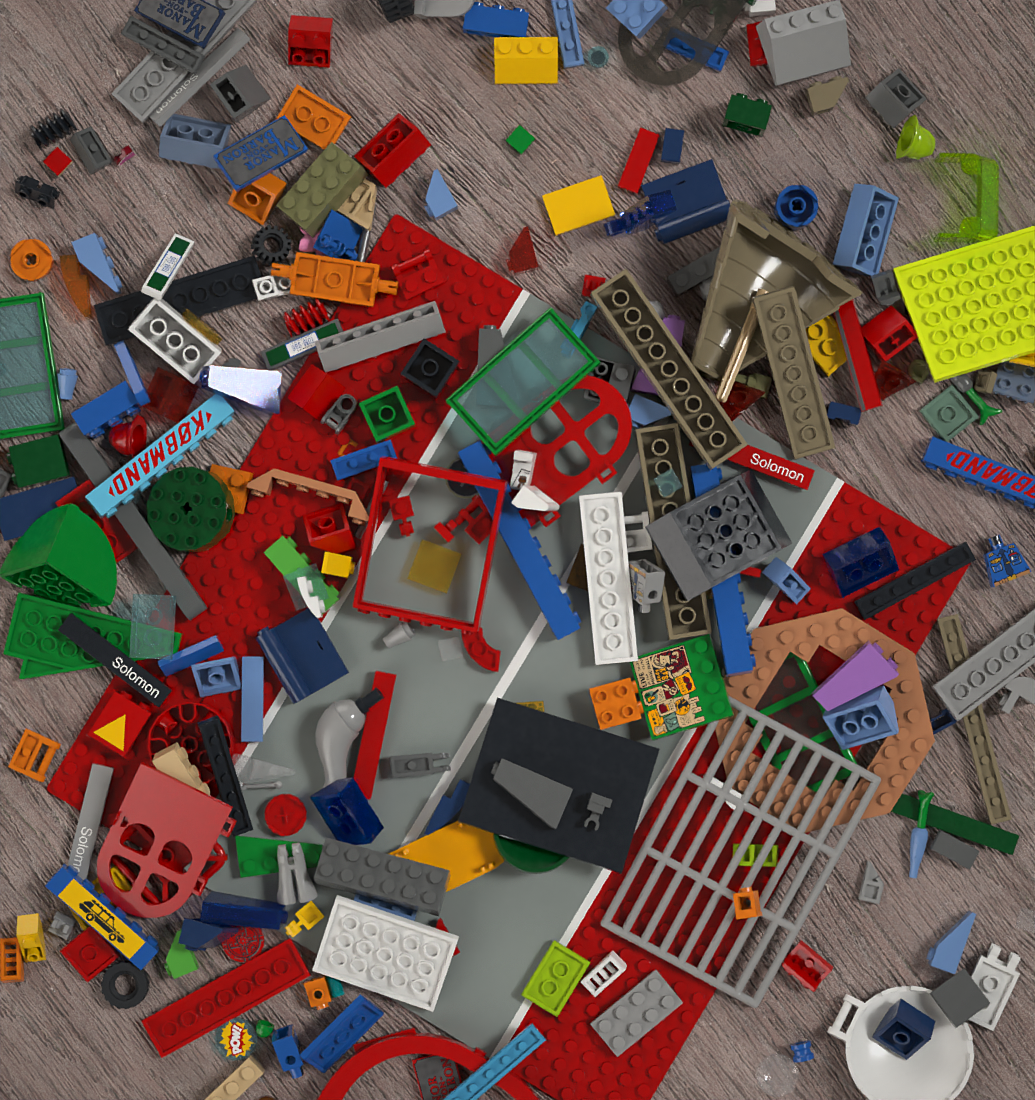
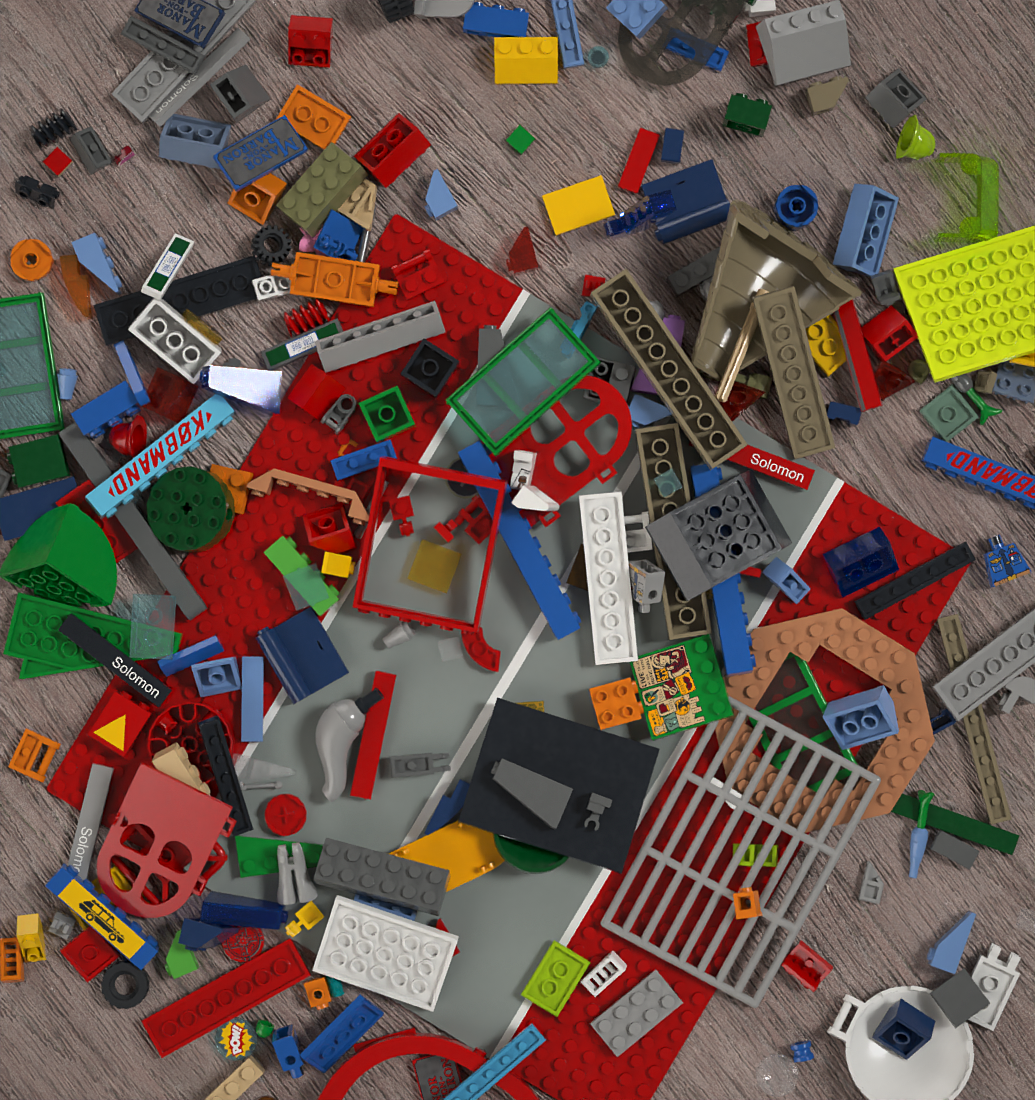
(315, 605): white slope -> none
(347, 812): clear blue slope -> none
(856, 676): medium lavender slope -> none

